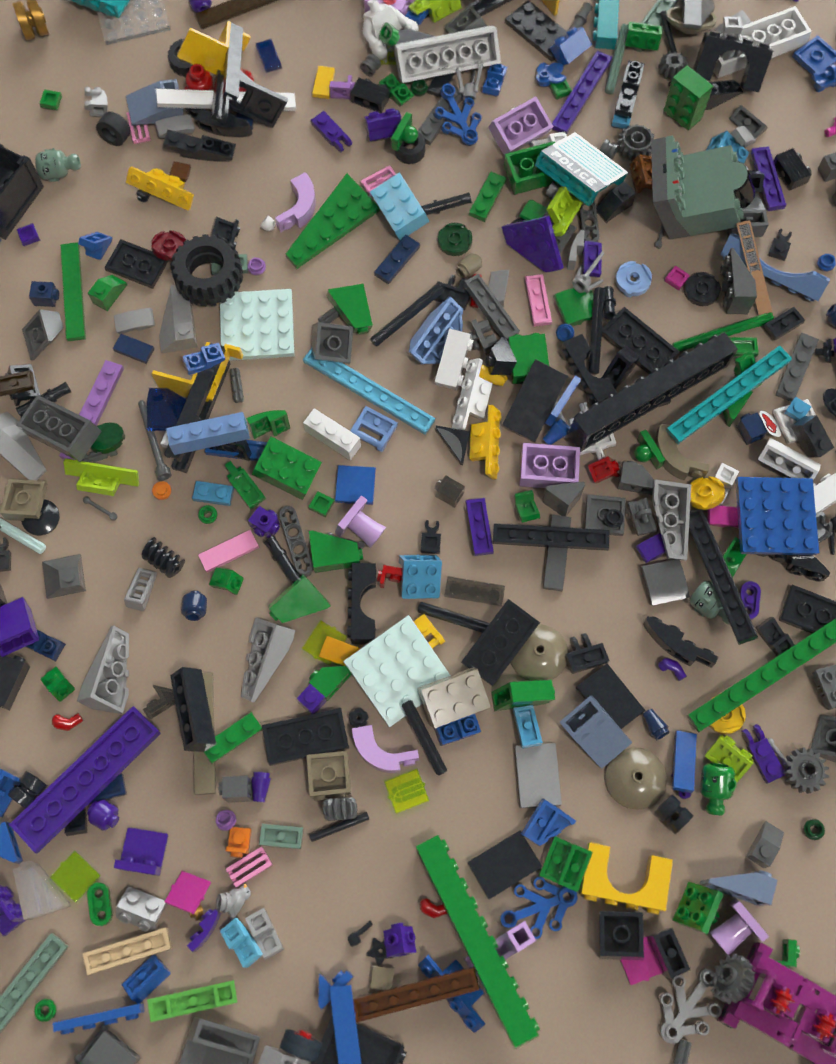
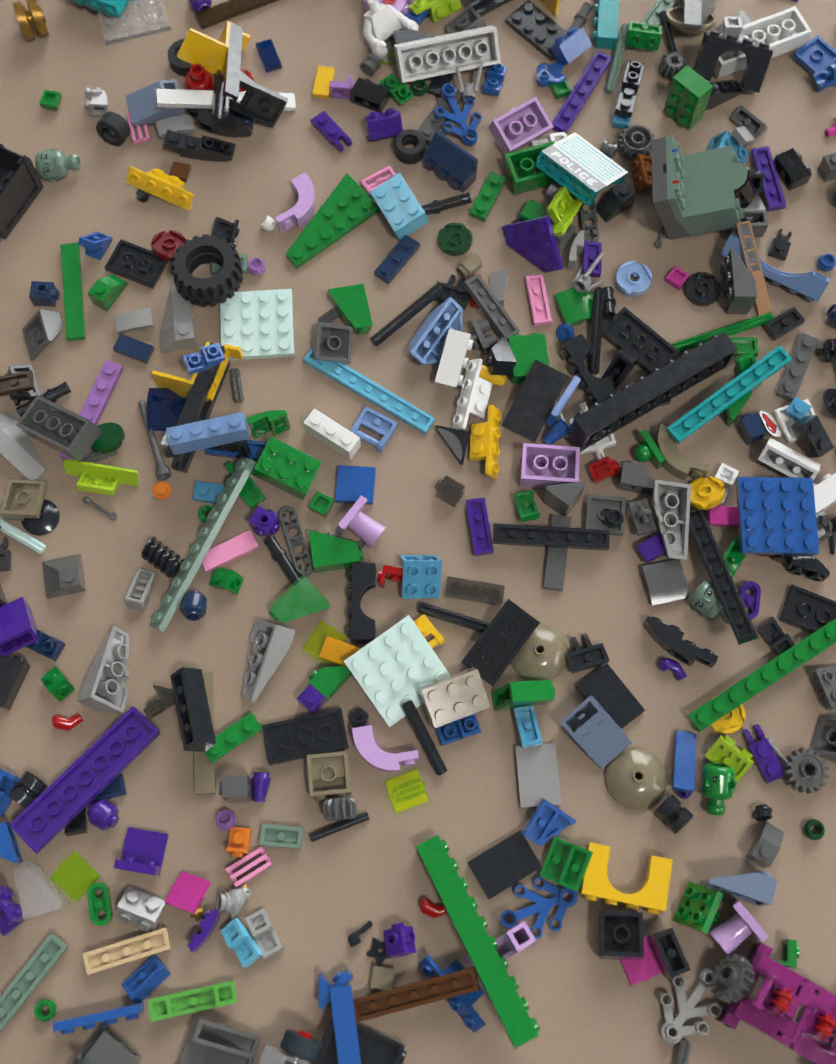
(28, 234): dark purple tile -> none
(202, 544): none -> sand green plate
(389, 34): green plate -> none
(404, 132): green tile -> none
(431, 541): black plate -> none
(450, 162): none -> dark blue slope
(656, 726): dark blue cone -> none
(762, 812): none -> black plate

